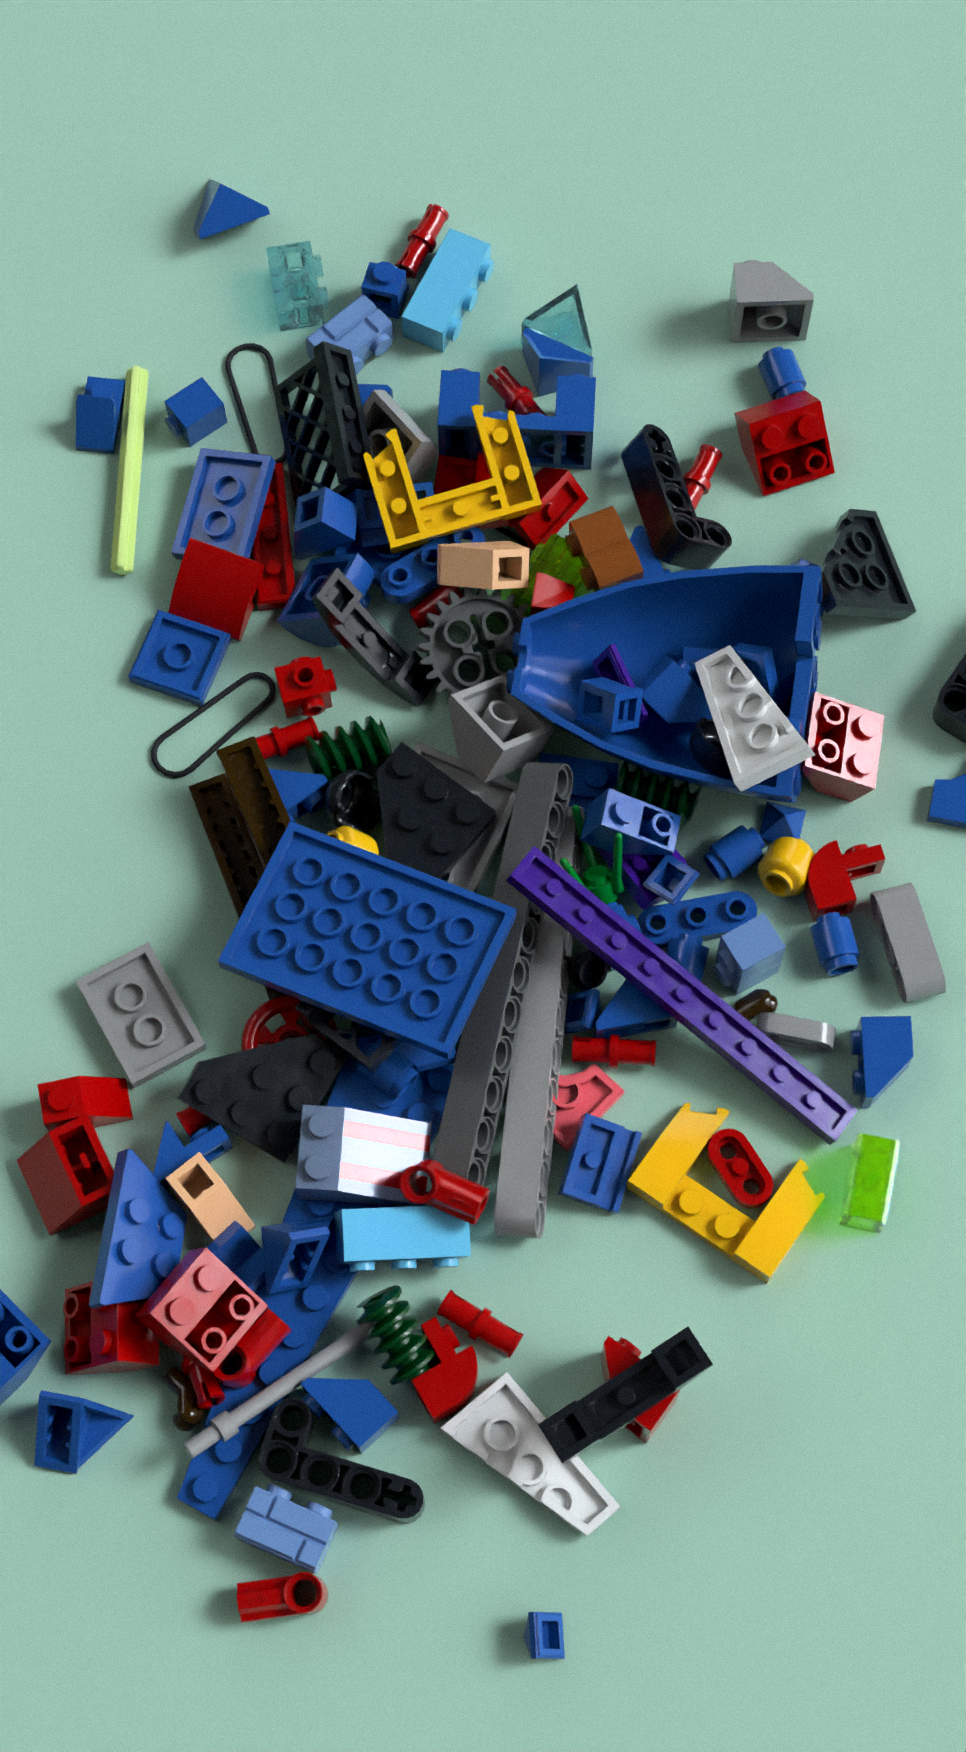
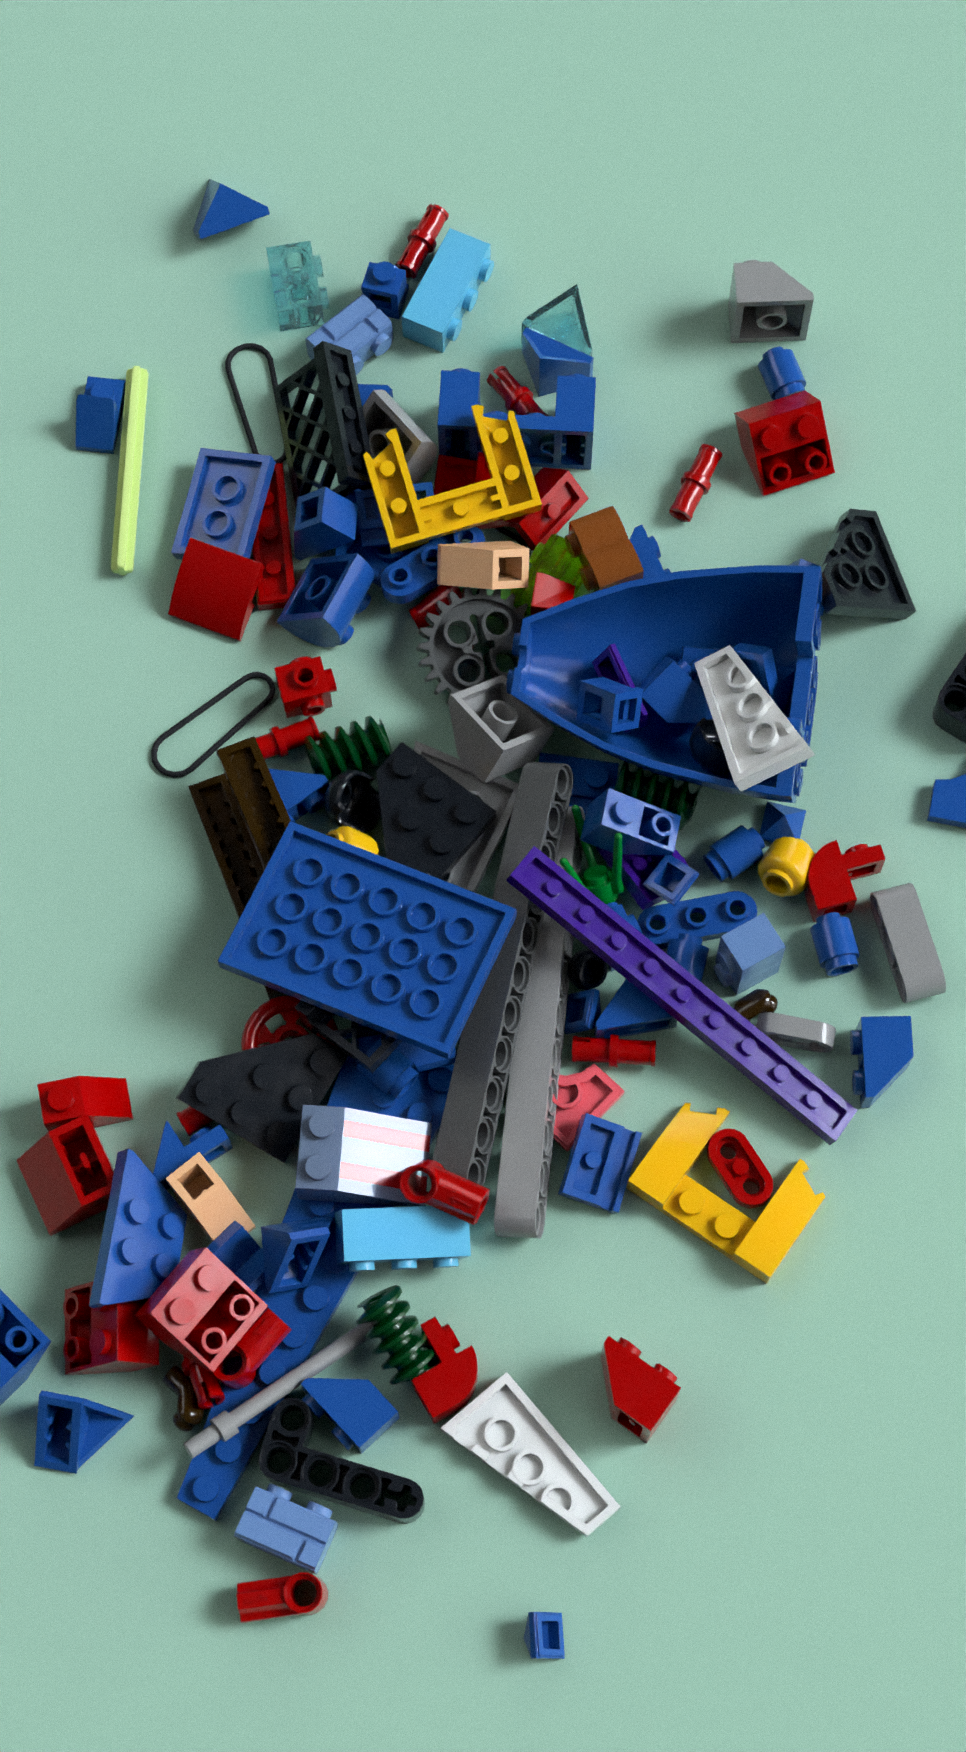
(141, 1015): light grey plate -> none
(180, 658): blue tile -> none
(195, 412): blue brick -> none
(368, 641): black slope -> none
(480, 1323): red pin -> none
(626, 1396): black slope -> none
(665, 504): black beam -> none
(844, 746): slope -> none
(869, 1183): clear neon green brick -> none

